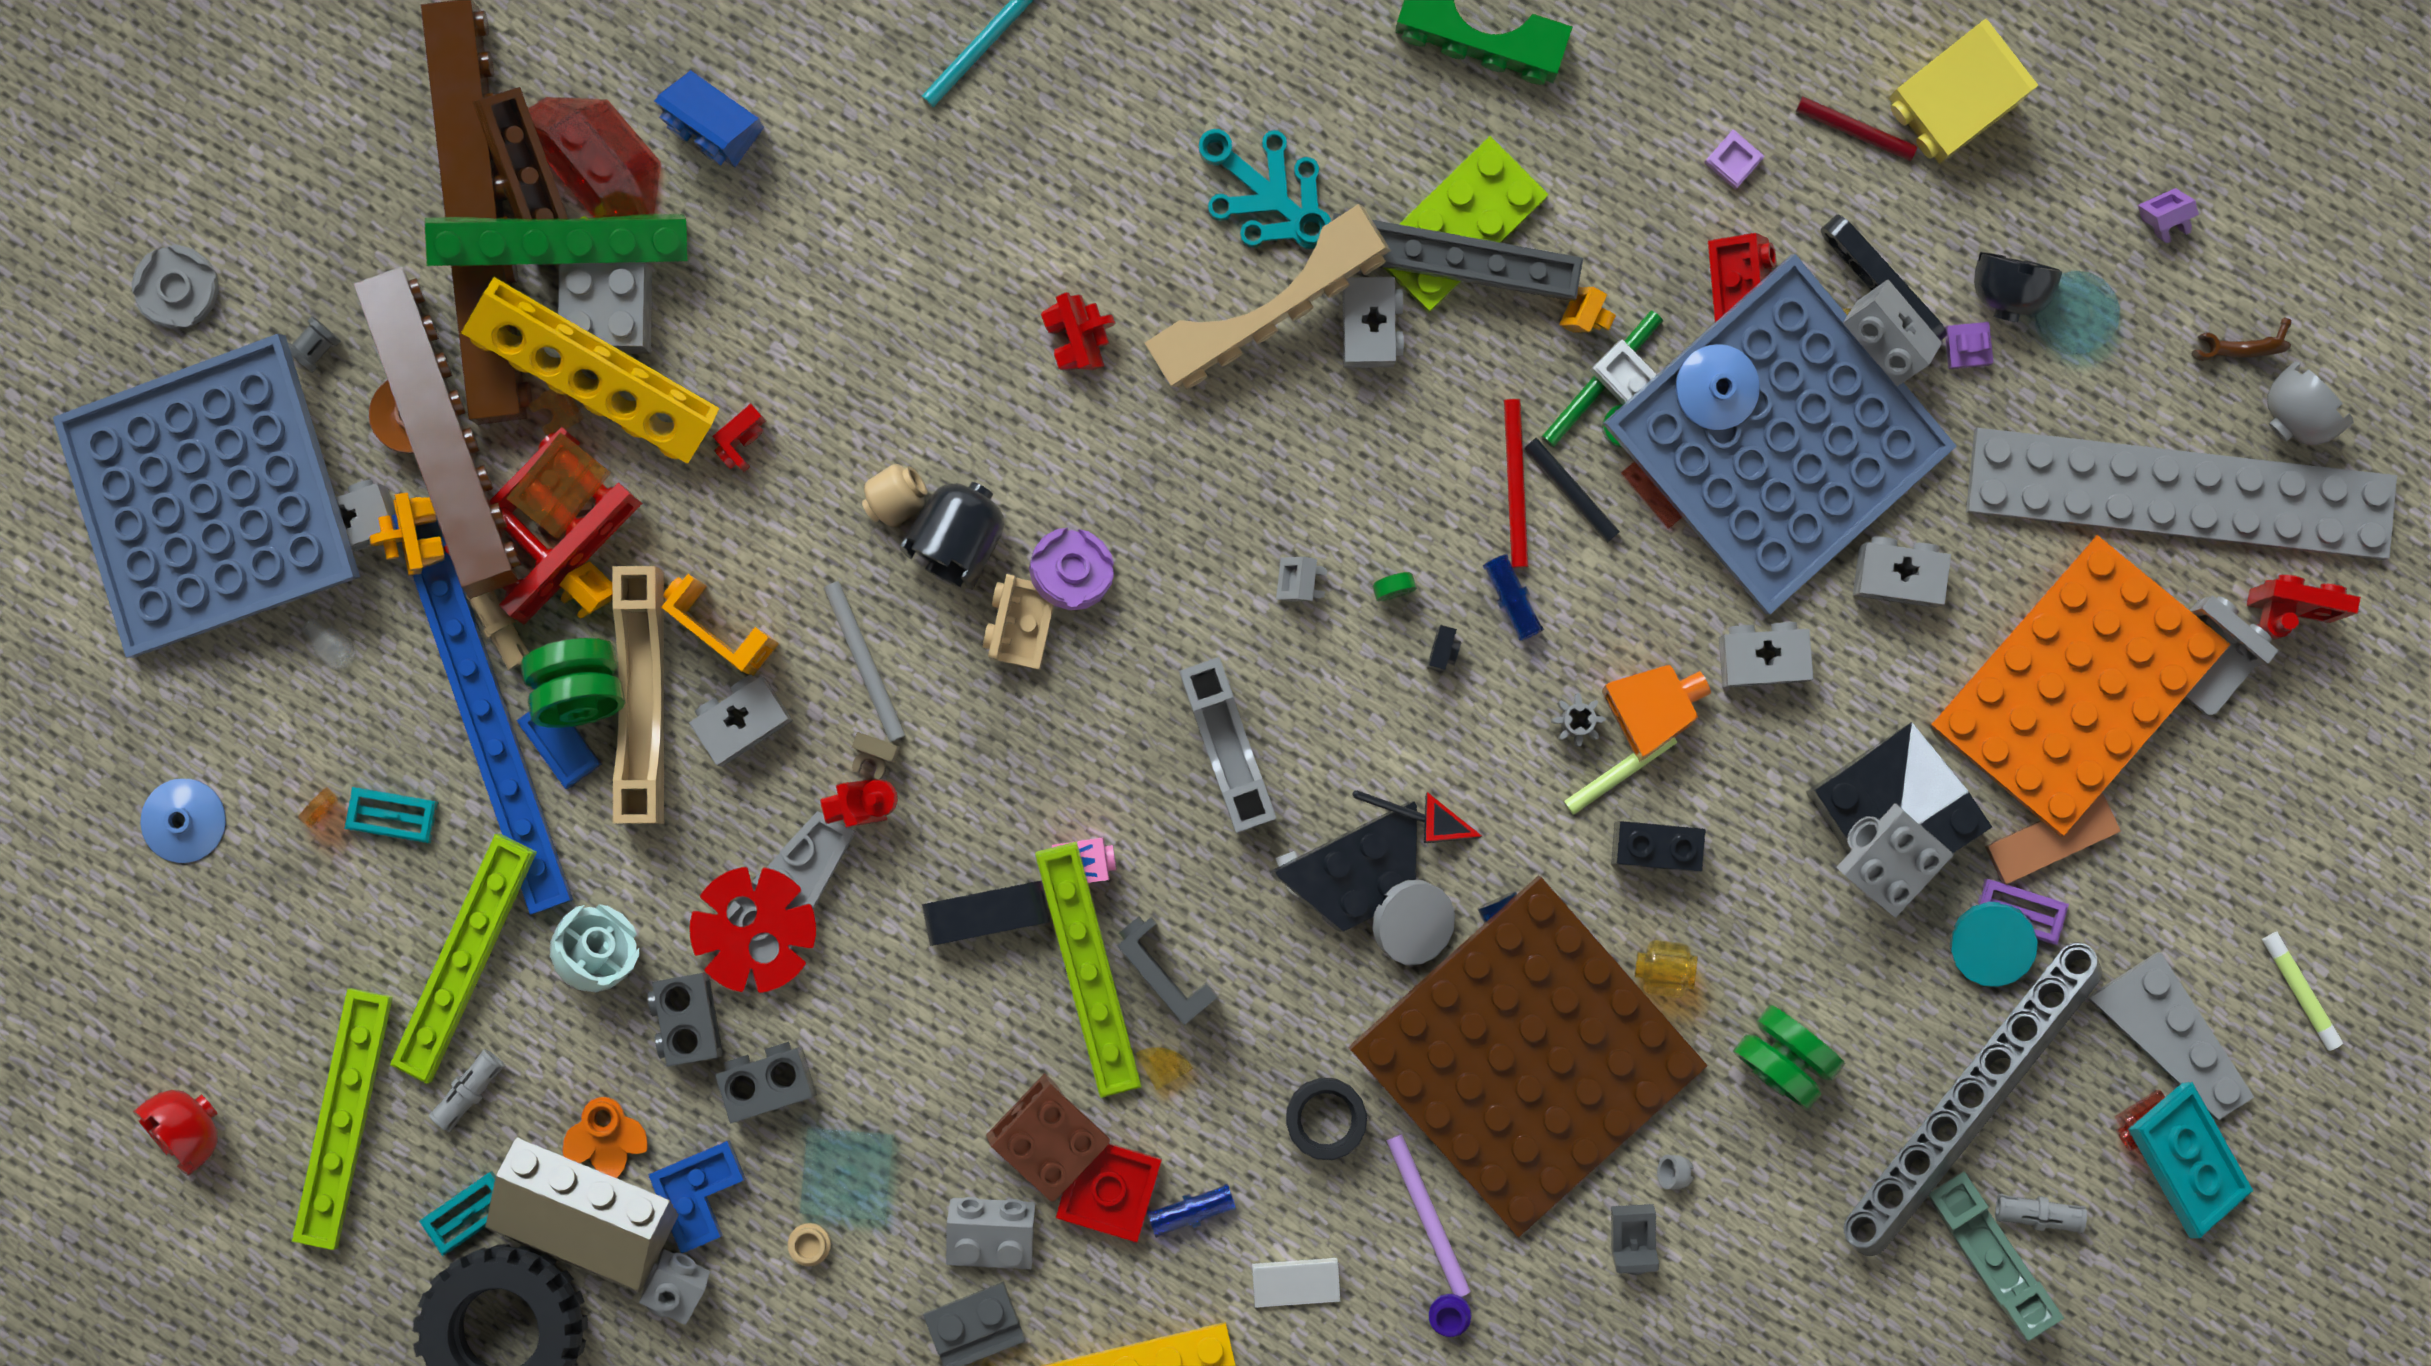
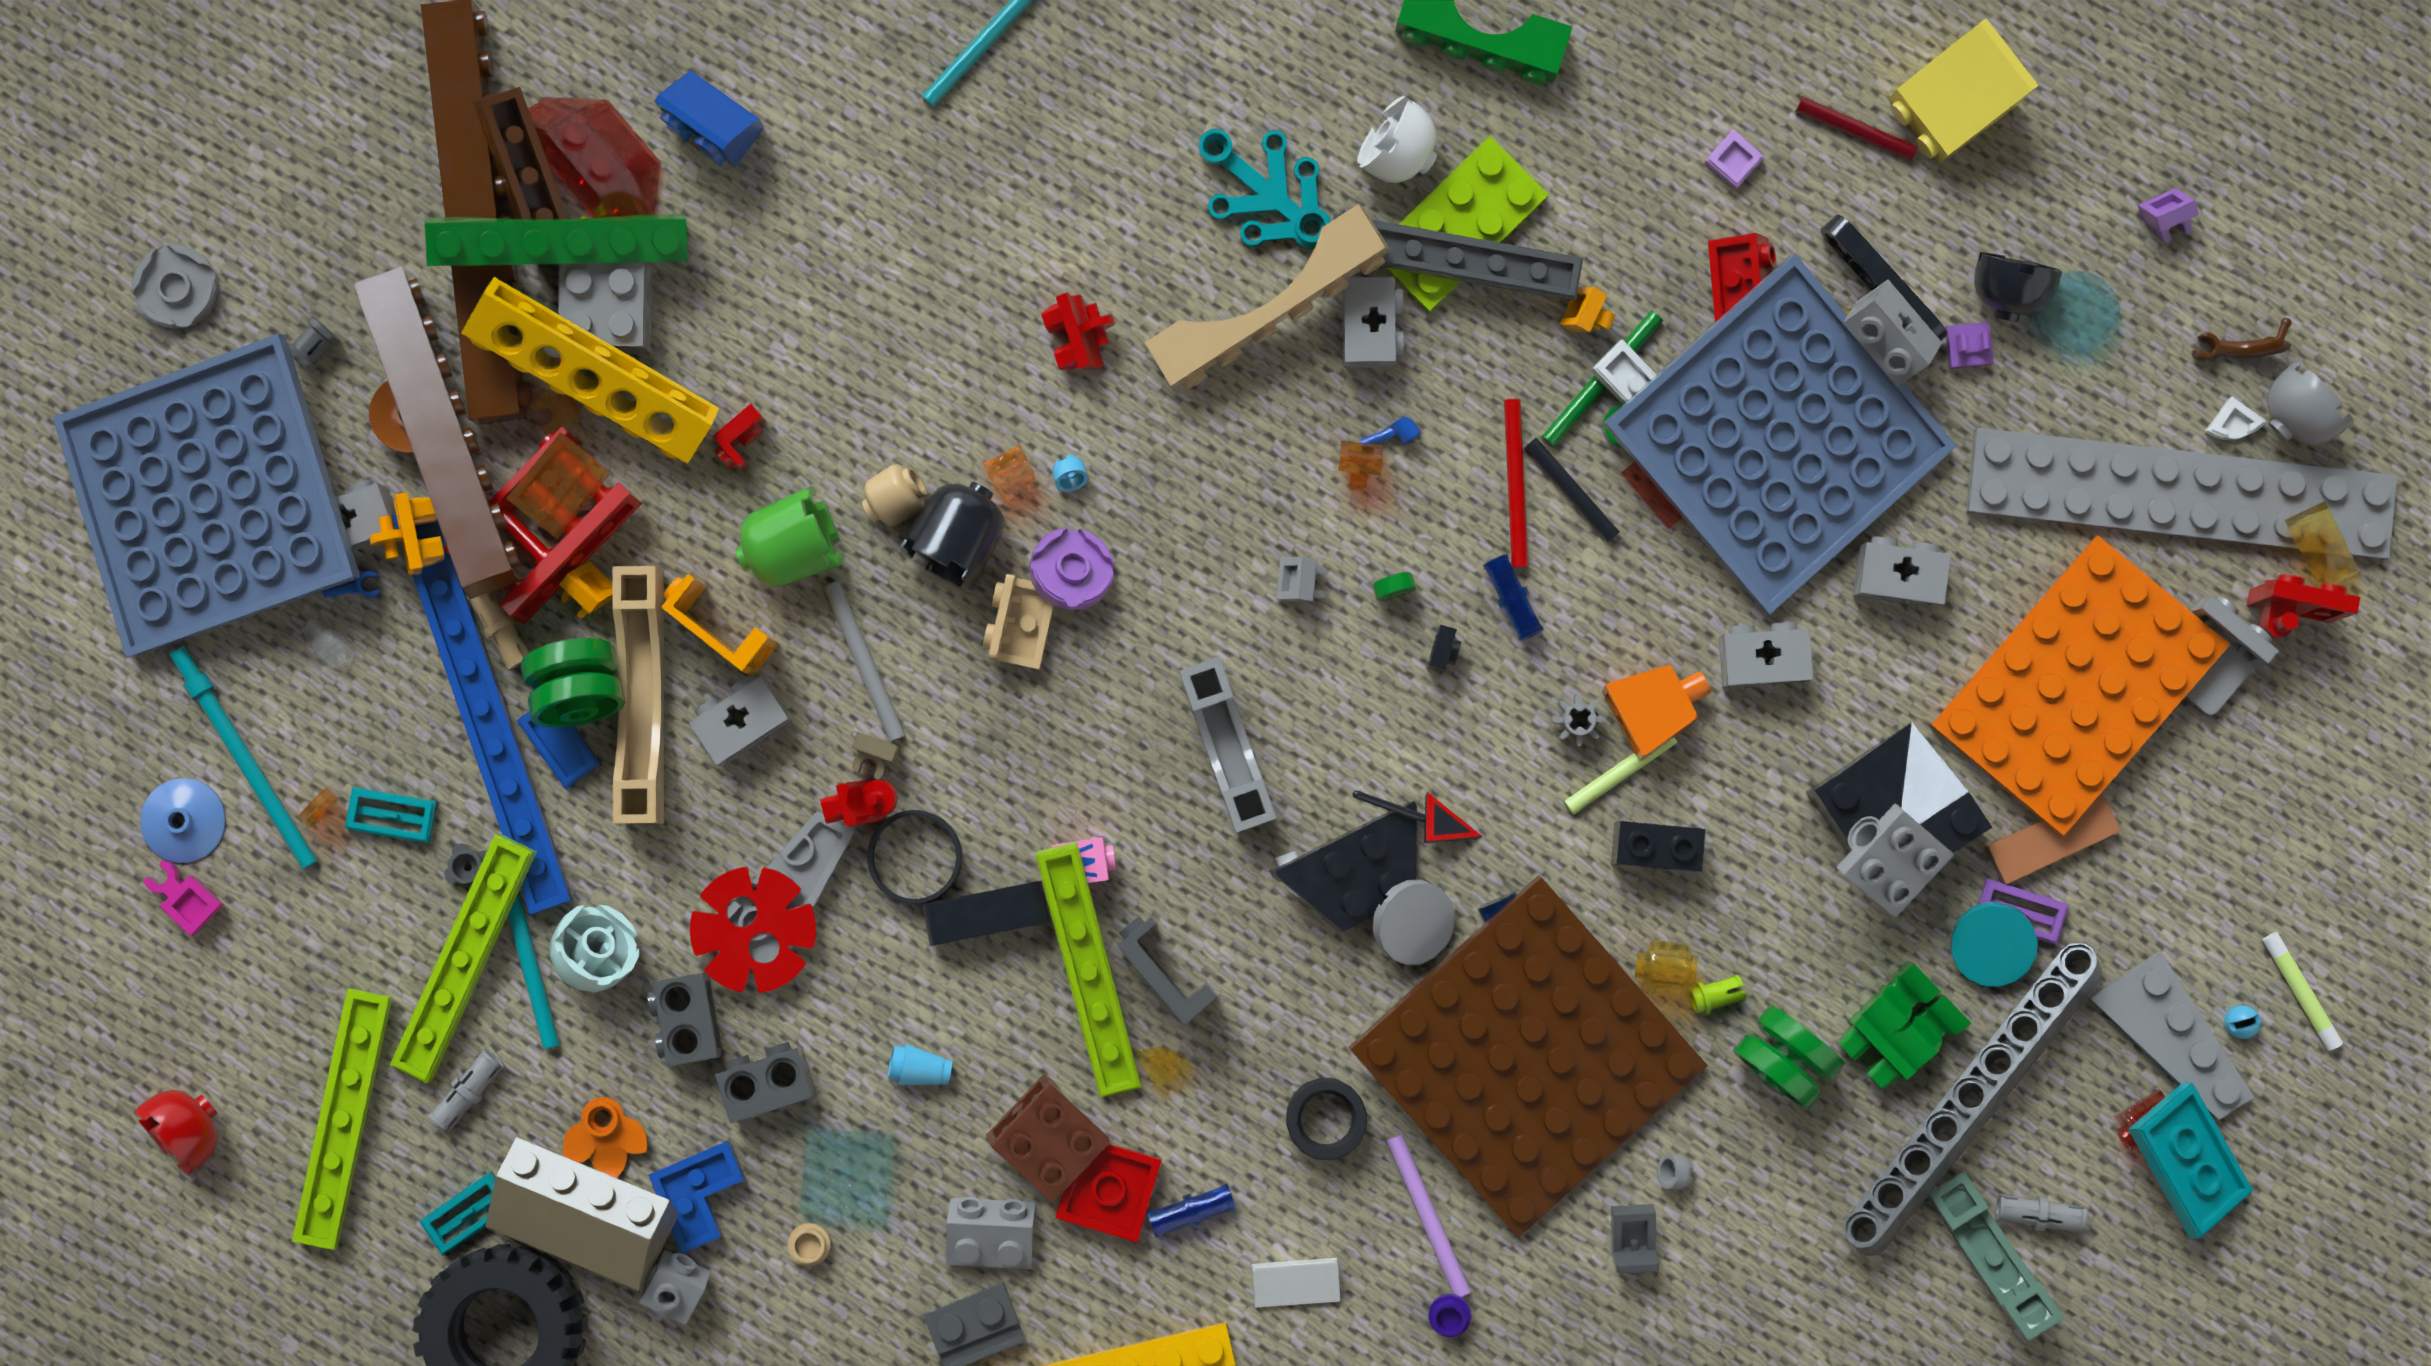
(188, 900): none -> dark pink plate
(200, 688): none -> teal bar
(353, 587): none -> blue hand
(456, 866): none -> dark grey plate
(532, 975): none -> teal bar
(789, 540): none -> bright green cylinder
(872, 844): none -> black tyre
(918, 1067): none -> medium azure cone
(1008, 470): none -> clear orange tile
(1077, 473): none -> medium azure hinge
(1360, 461): none -> clear orange tile
(1401, 143): none -> white cylinder
(1403, 428): none -> blue hand
(1698, 391): medium blue dish -> none
(1715, 994): none -> lime pin
(1897, 1037): none -> green hips
(2234, 421): none -> white tile
(2238, 1014): none -> medium azure hinge
(2323, 546): none -> clear yellow tile

